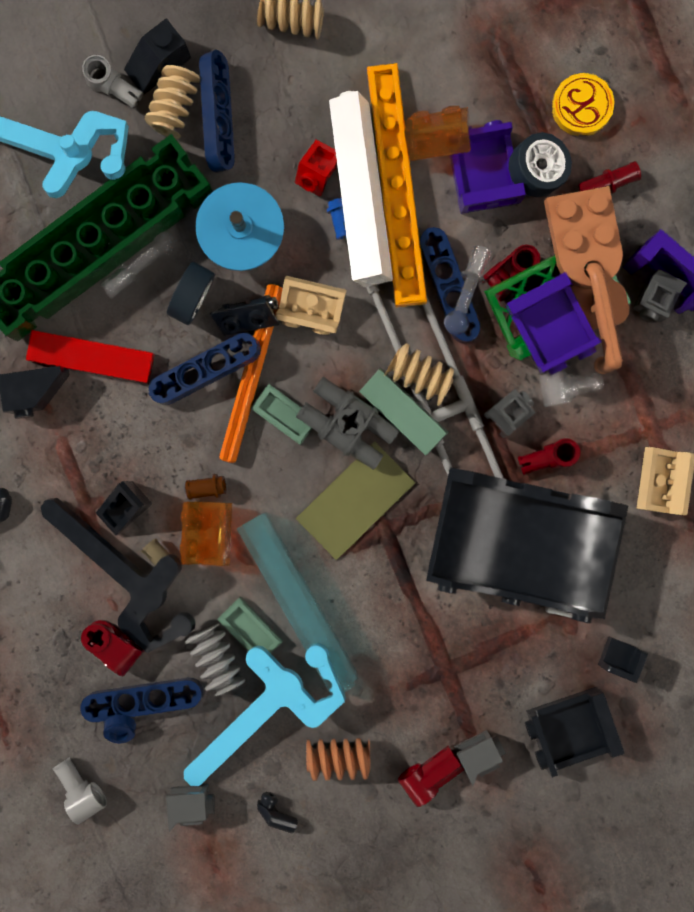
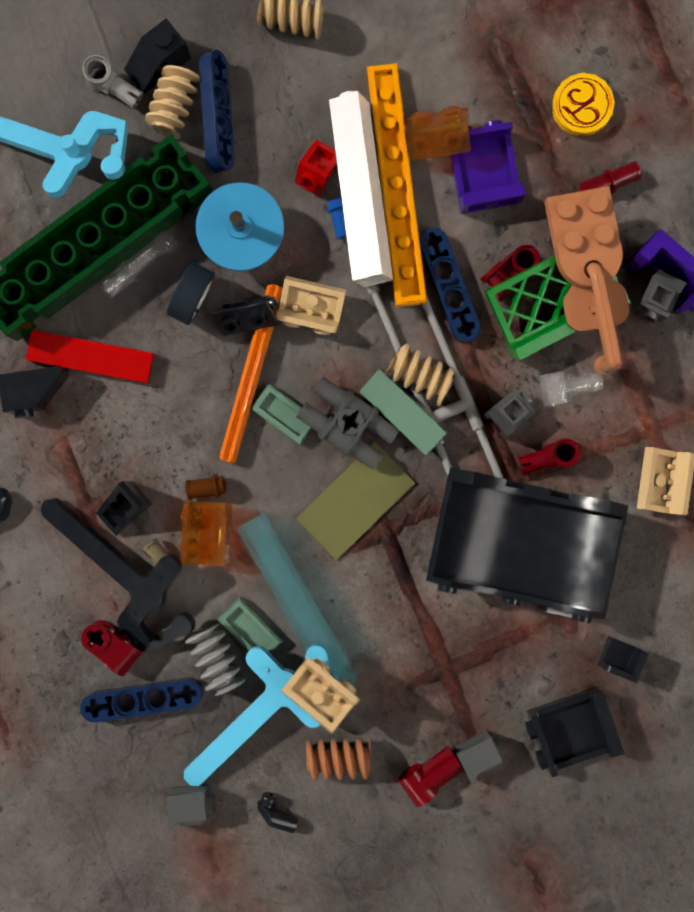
(82, 798): light grey pin -> none
(119, 729): dark blue tile -> none
(202, 364): dark blue beam -> none
(320, 693): none -> tan bracket
(457, 321): clear pin -> none
(553, 161): wheel -> none
(553, 325): dark purple panel -> none

